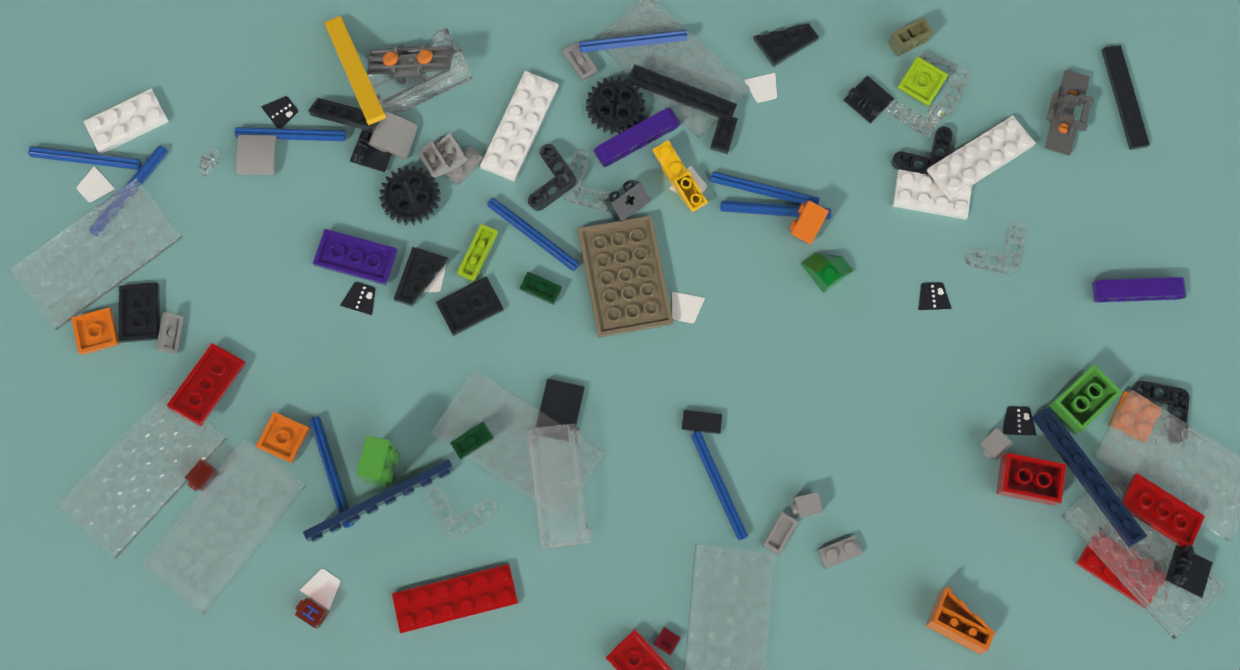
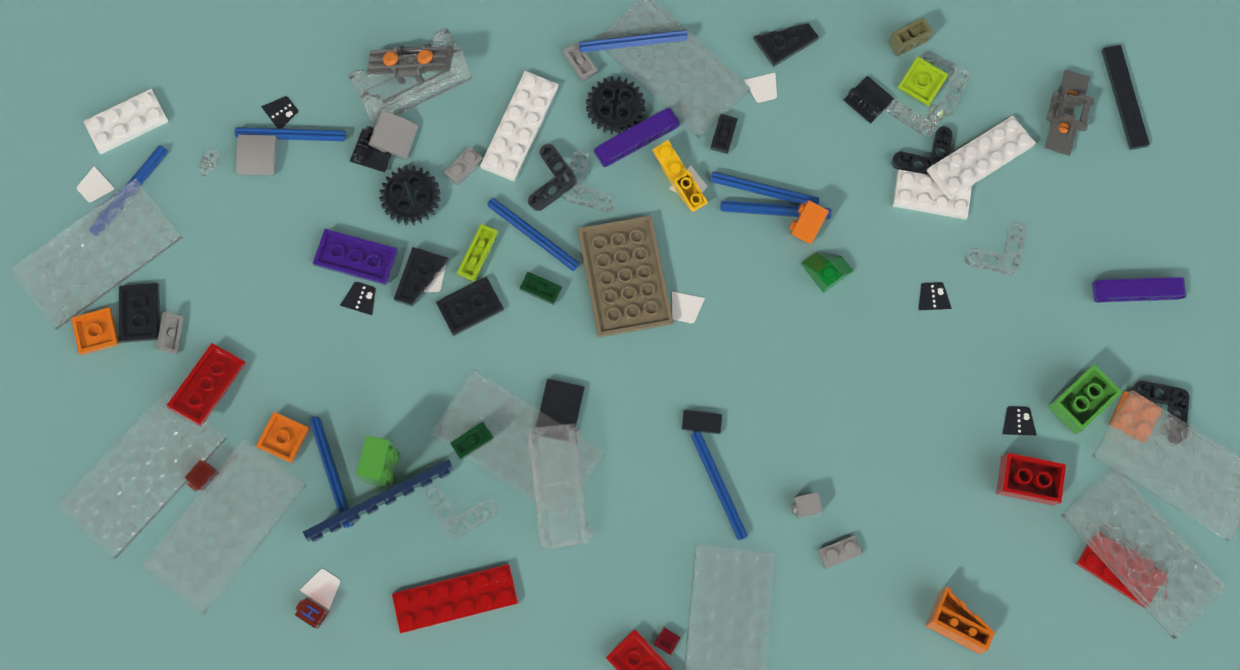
(83, 157): blue axle -> none
(341, 114): black plate -> none
(354, 70): yellow tile -> none
(442, 156): light grey slope -> none
(636, 199): brick -> none
(682, 93): black tile -> none
(780, 533): light grey tile -> none
(995, 444): light grey brick -> none
(1089, 477): dark blue plate -> none
(1162, 511): red plate -> none
(1189, 570): black hinge -> none

